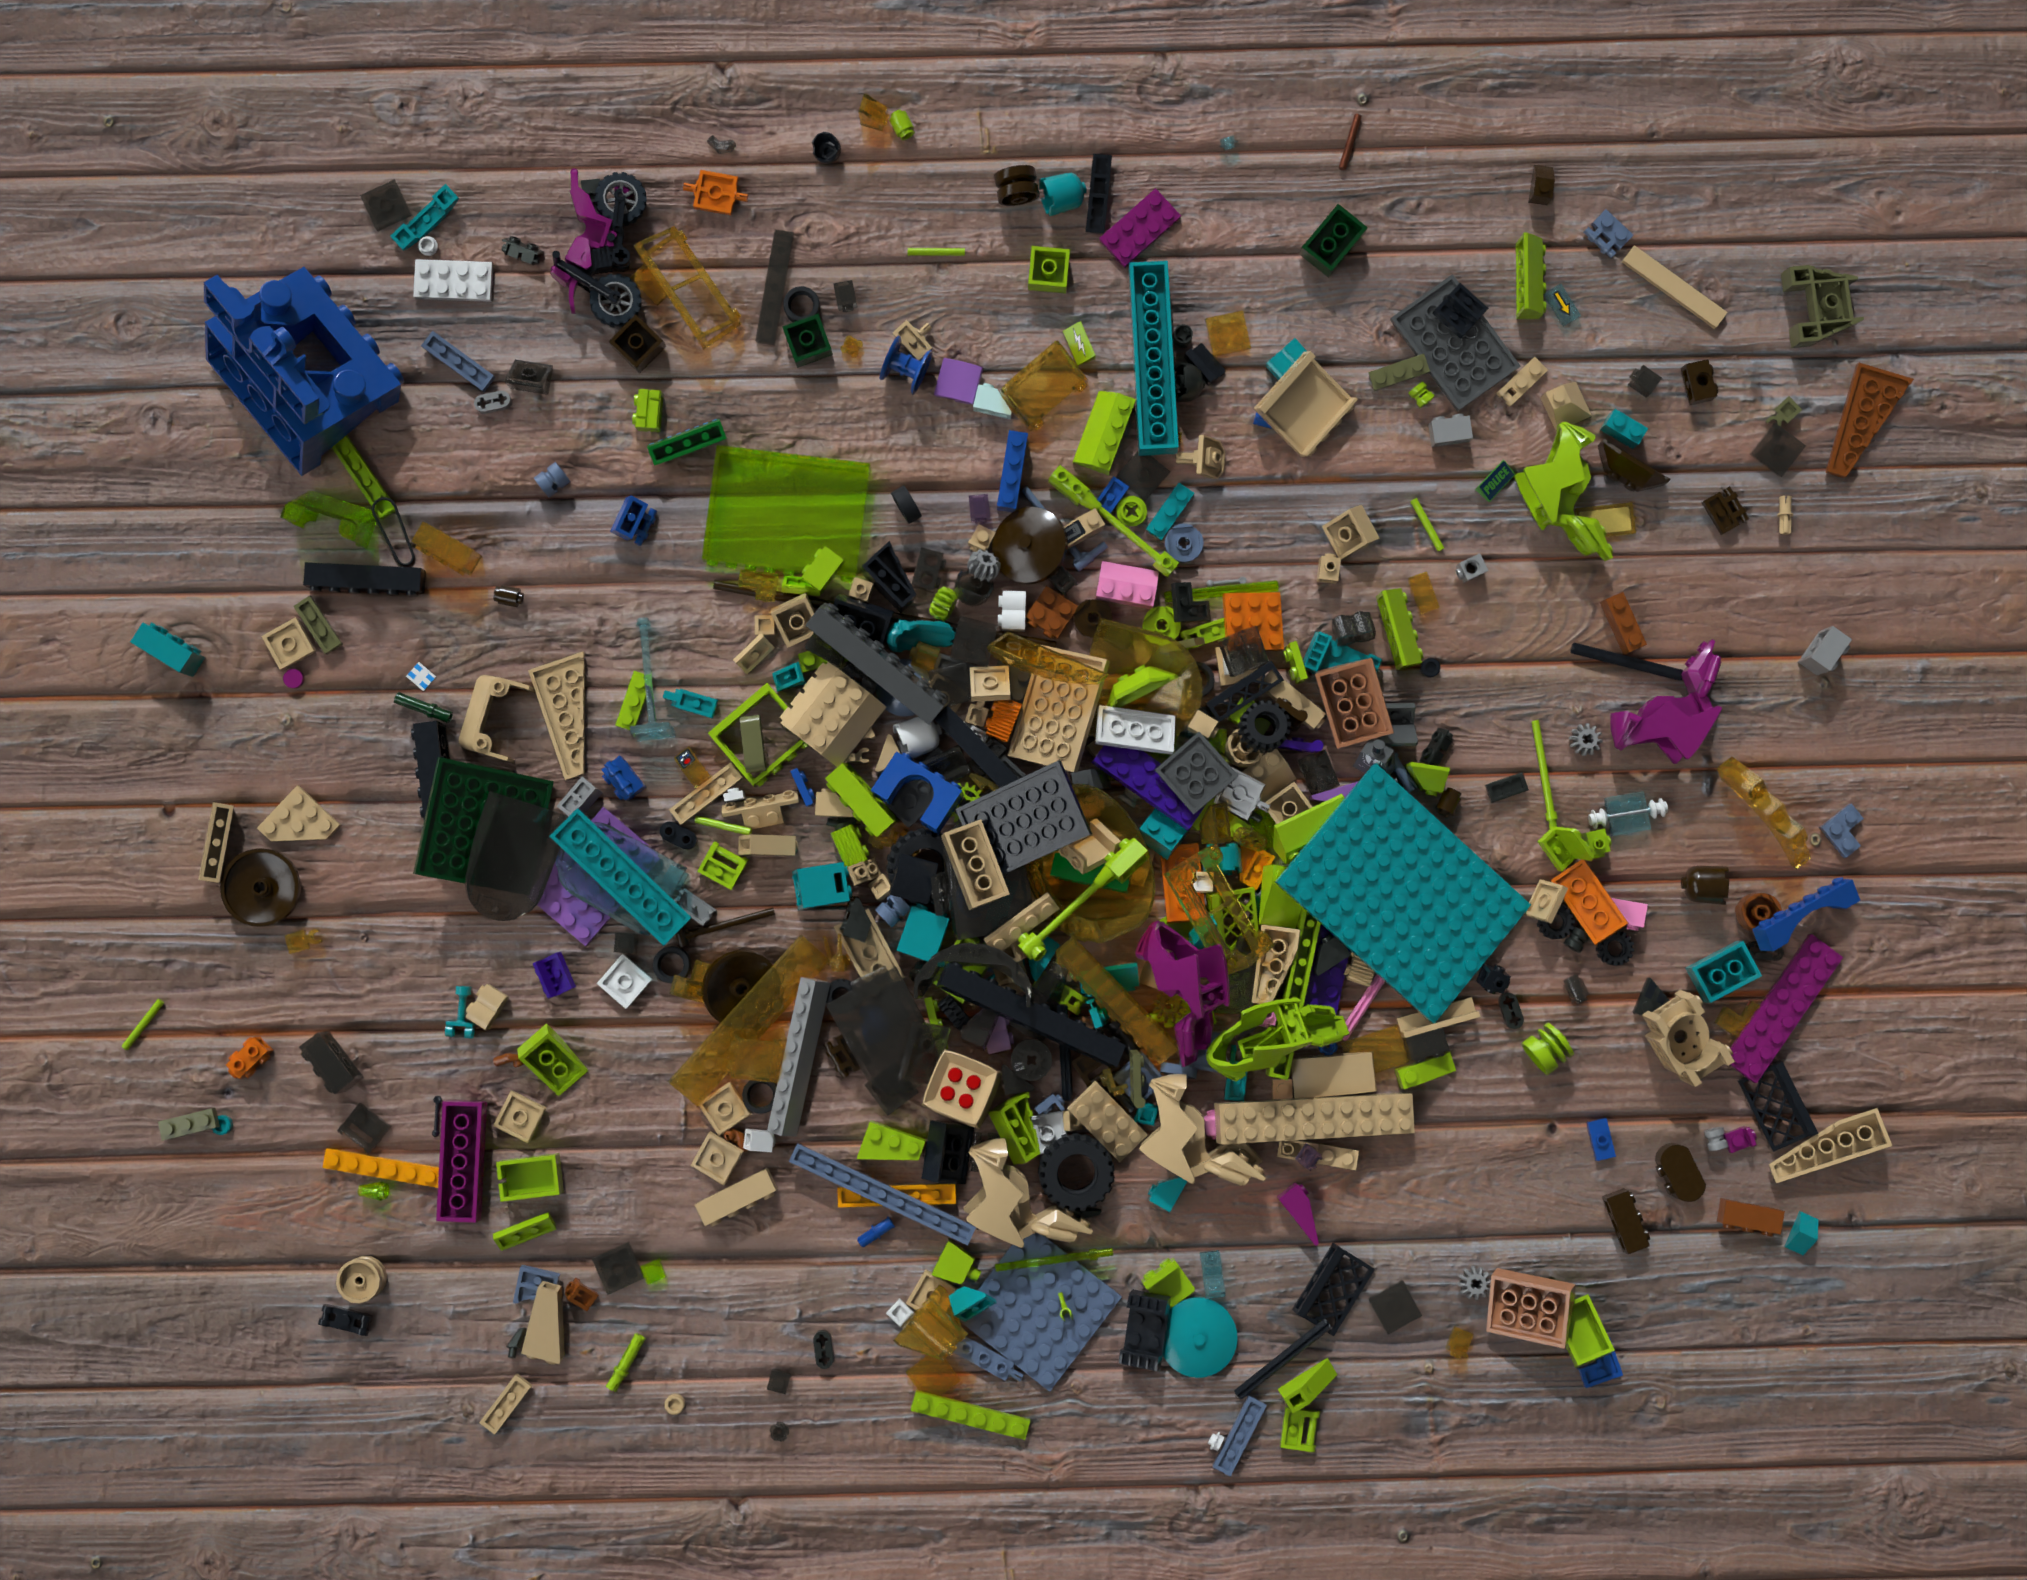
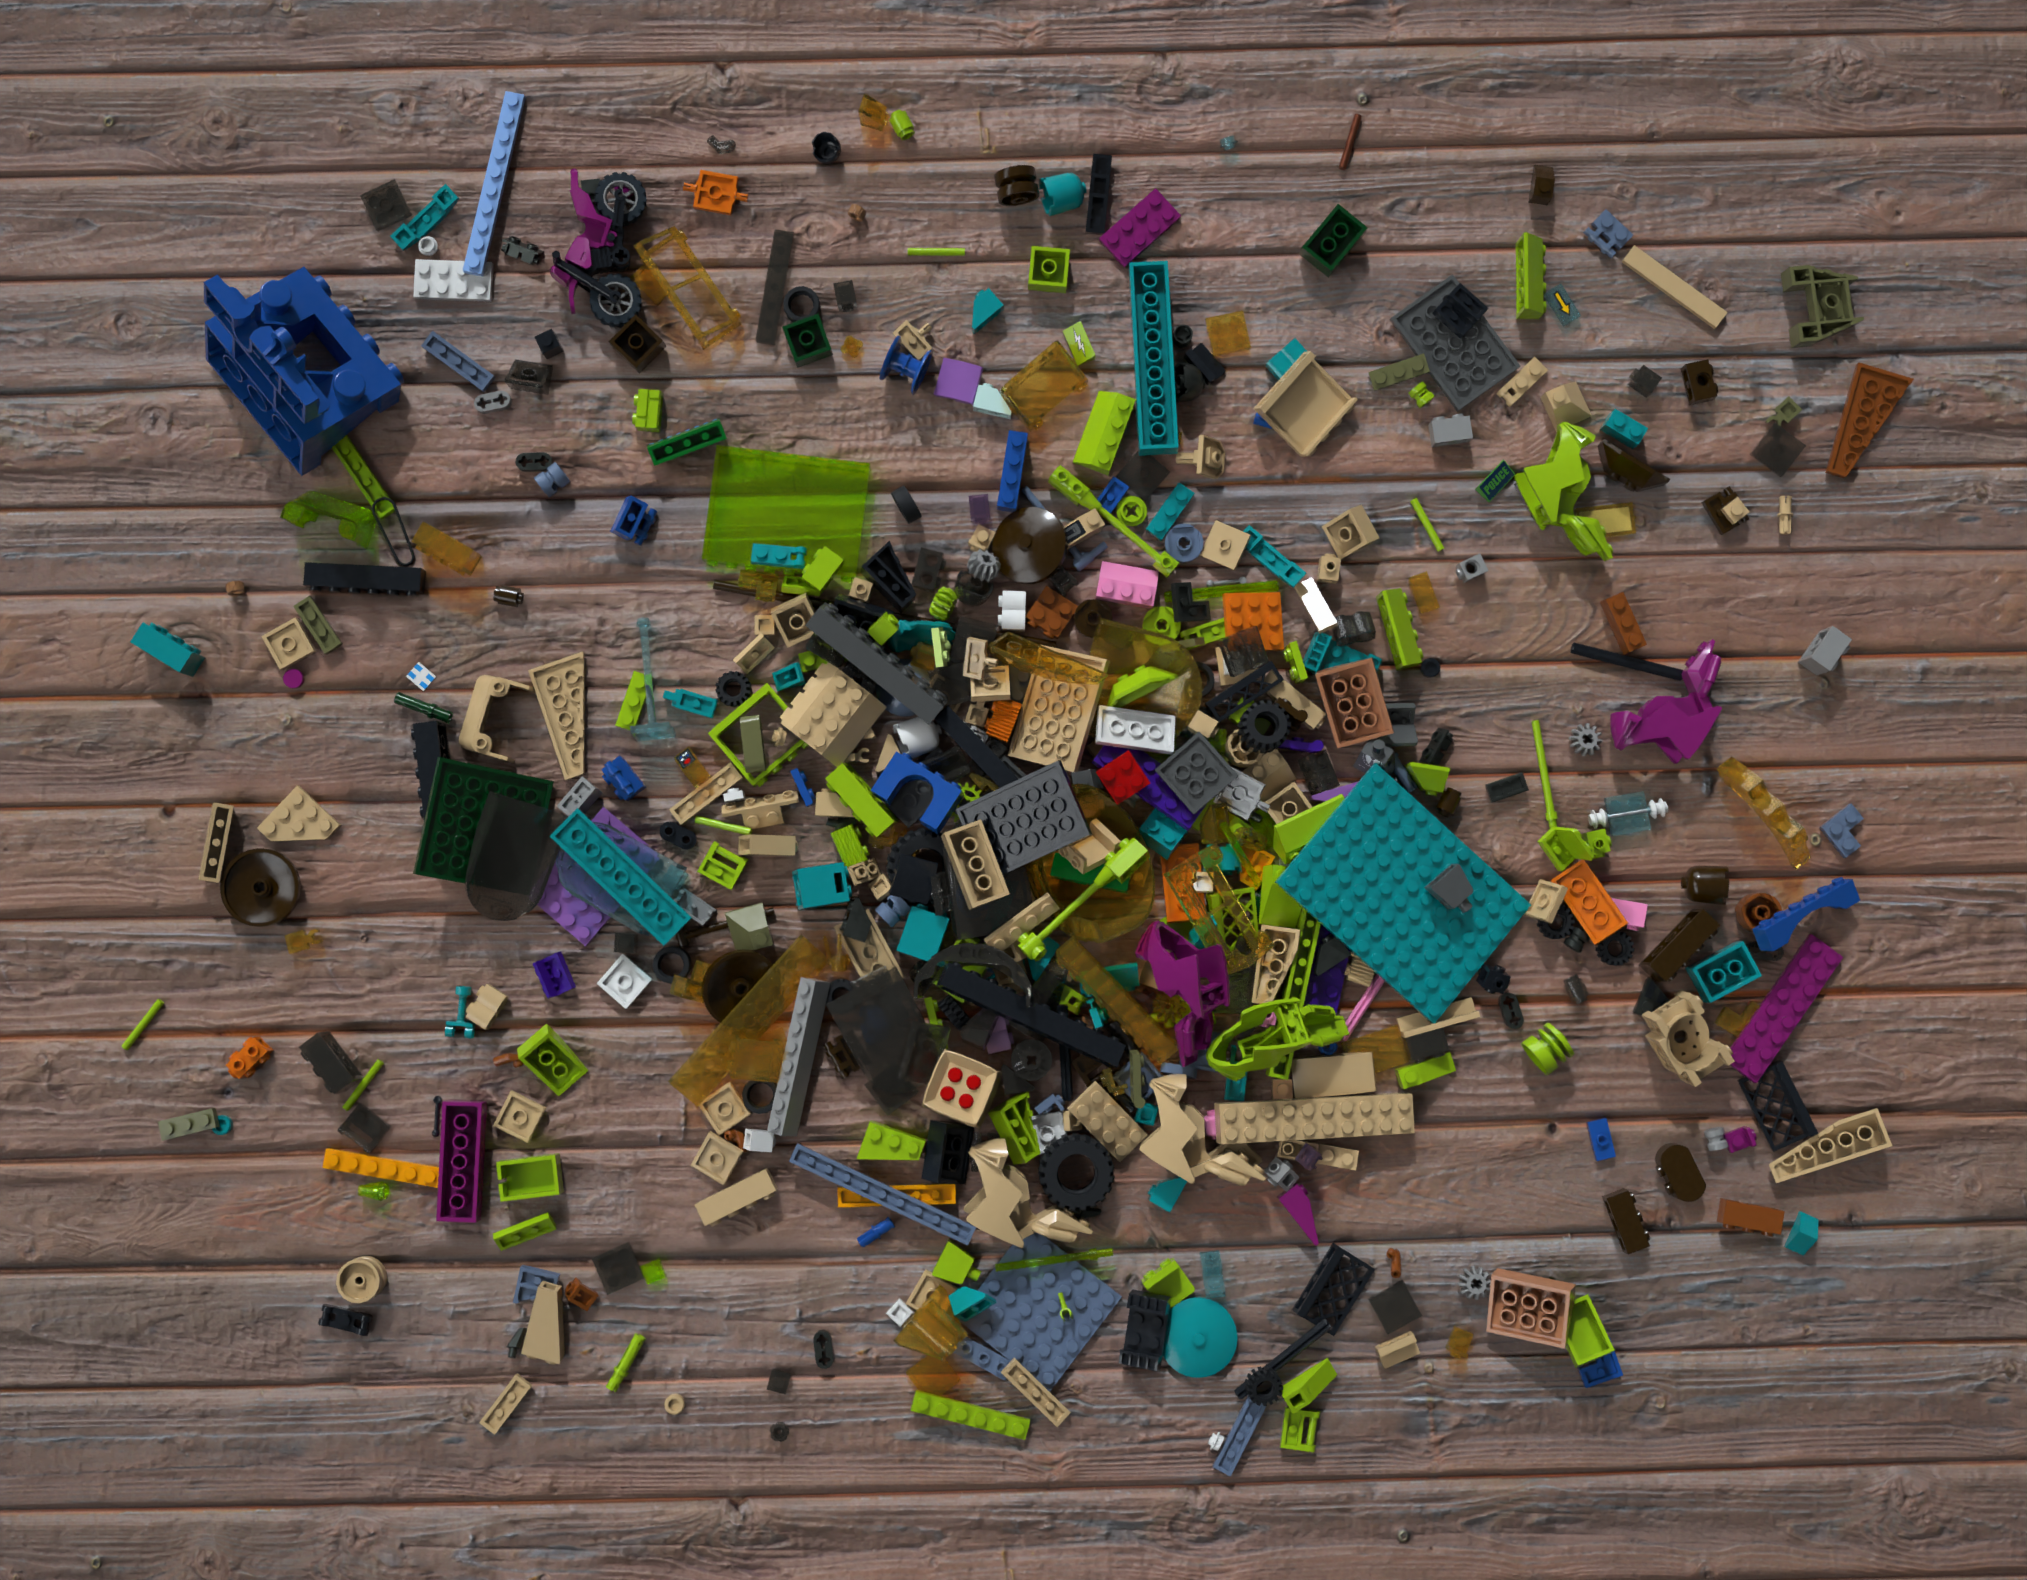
(235, 588): none -> medium nougat axle
(362, 1085): none -> lime bar
(494, 183): none -> light blue plate
(533, 467): none -> pearl dark grey beam
(549, 344): none -> black brick
(733, 677): none -> black tyre
(749, 927): none -> olive slope
(778, 556): none -> teal plate
(779, 737): none -> tan plate
(857, 212): none -> medium nougat axle
(884, 628): none -> lime brick
(941, 647): none -> yellowish green plate
(976, 658): none -> tan plate
(985, 309): none -> teal slope
(1035, 1392): none -> tan plate
(1123, 777): none -> red brick
(1145, 999): none -> tile
(1225, 545): none -> tan plate
(1240, 853): none -> clear neon green bar
(1258, 1377): none -> black tyre
(1272, 559): none -> teal slope
(1281, 1174): none -> light grey brick
(1315, 605): none -> tile
(1395, 1257): none -> dark orange arm
(1397, 1349): none -> tan panel
(1451, 888): none -> dark grey torso
(1680, 945): none -> dark brown brick
(1735, 510): none -> tan plate

